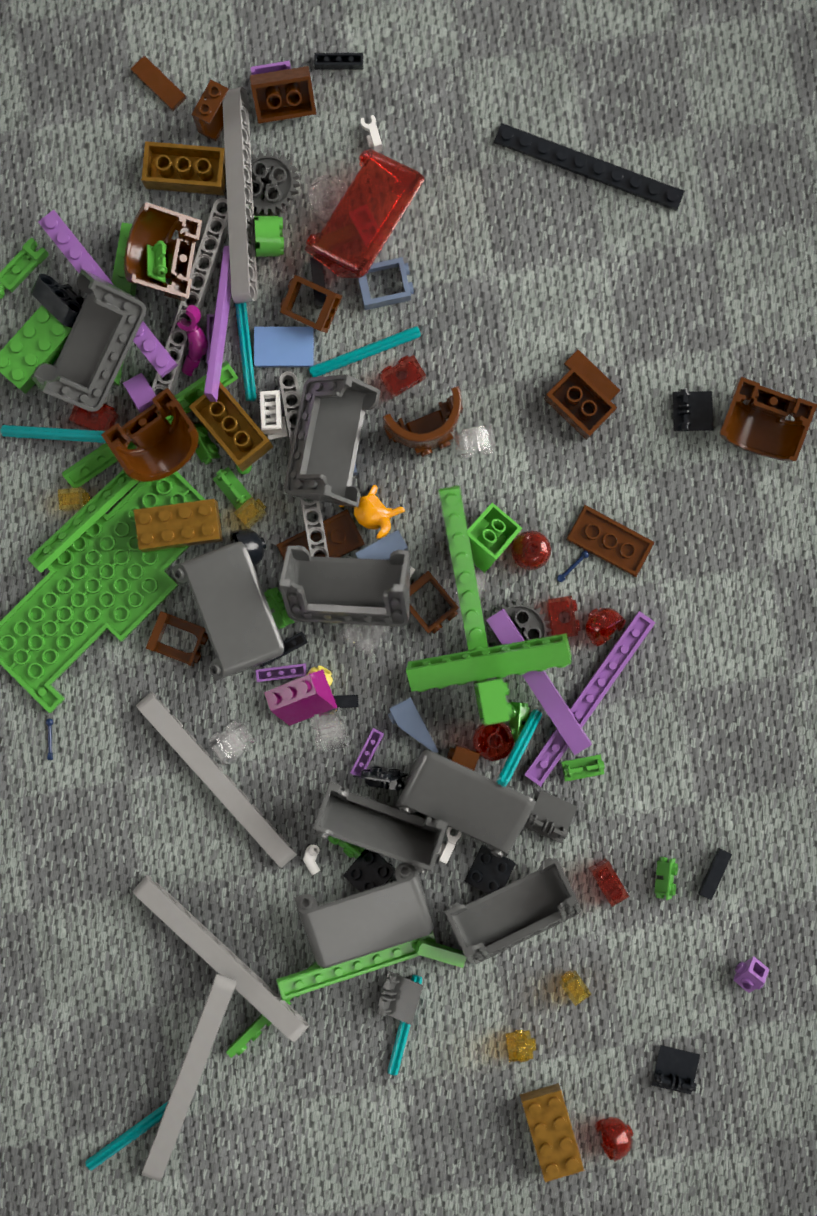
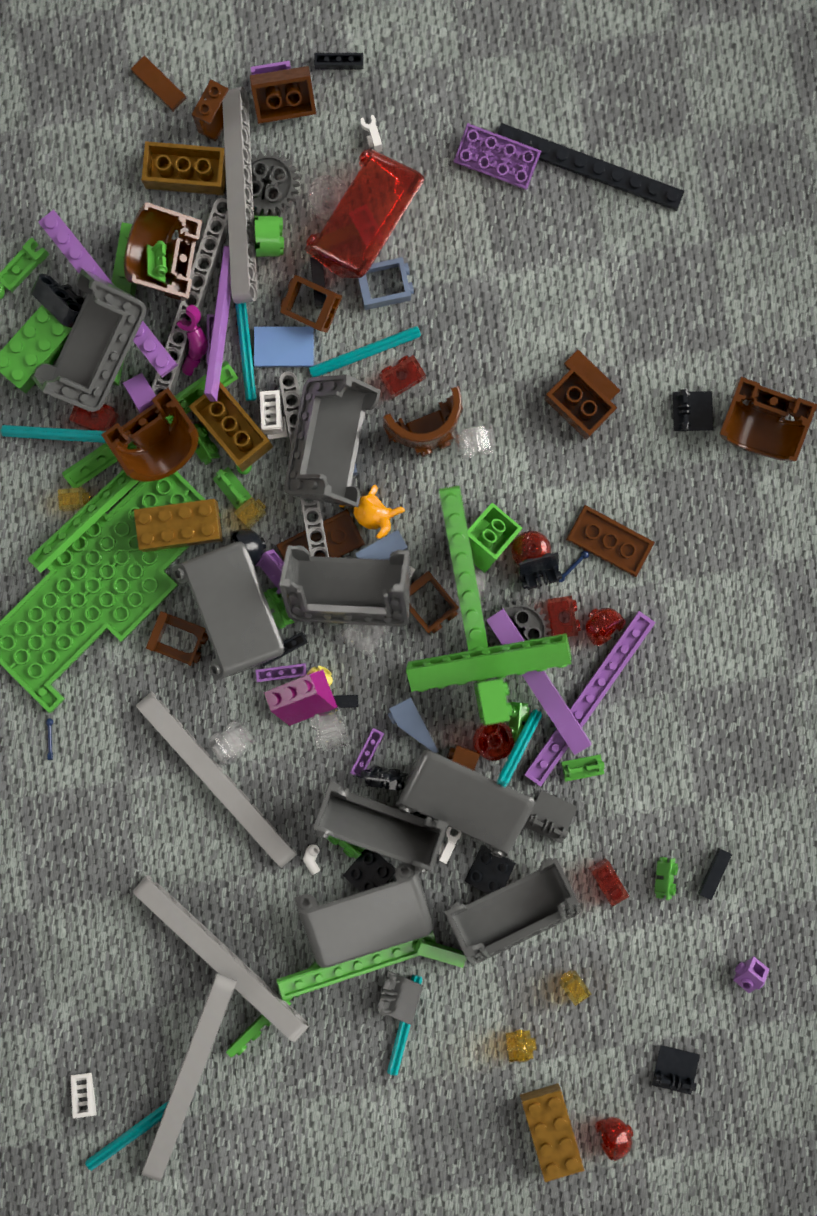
(76, 1113): none -> white slope
(272, 566): none -> medium lavender hinge
(497, 156): none -> medium lavender tile
(540, 567): none -> black hinge

